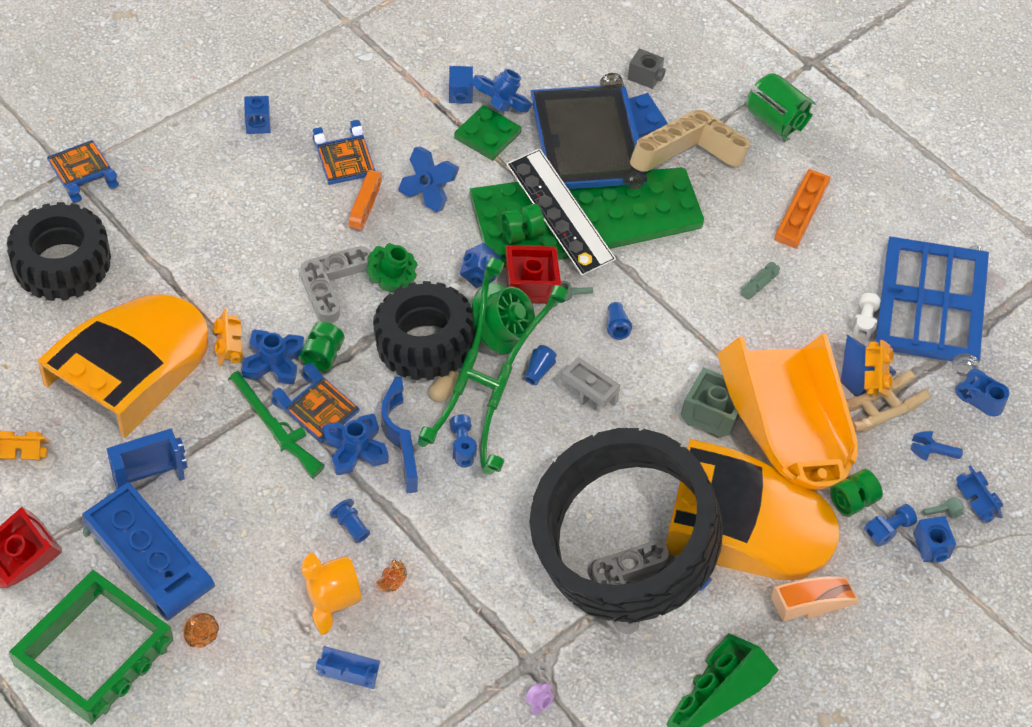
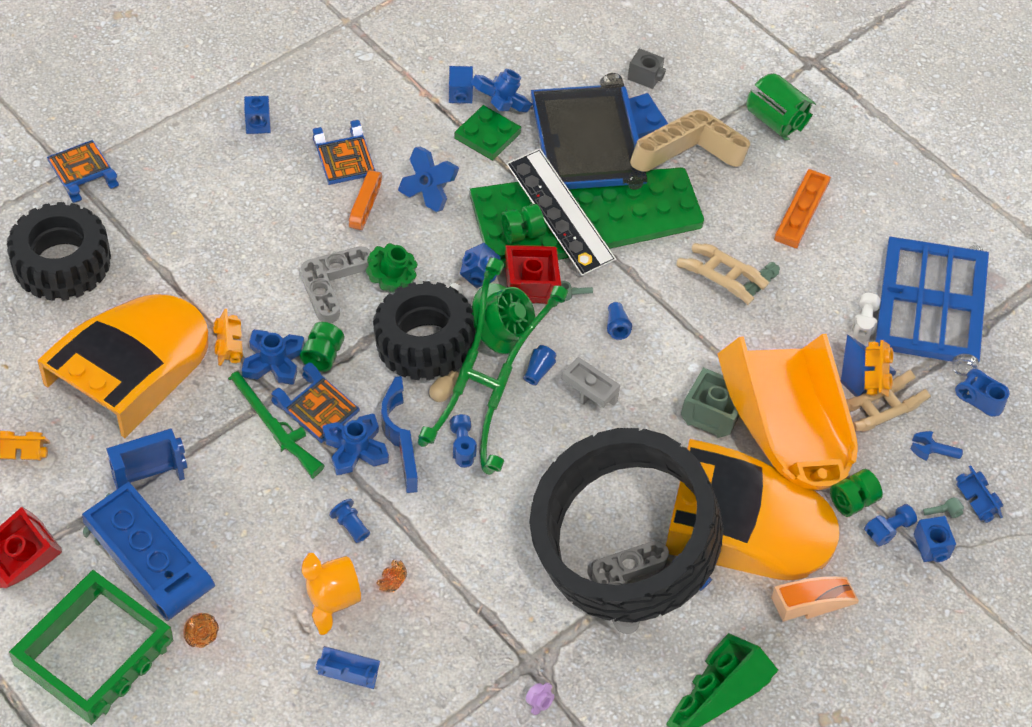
(729, 280): none -> tan piece

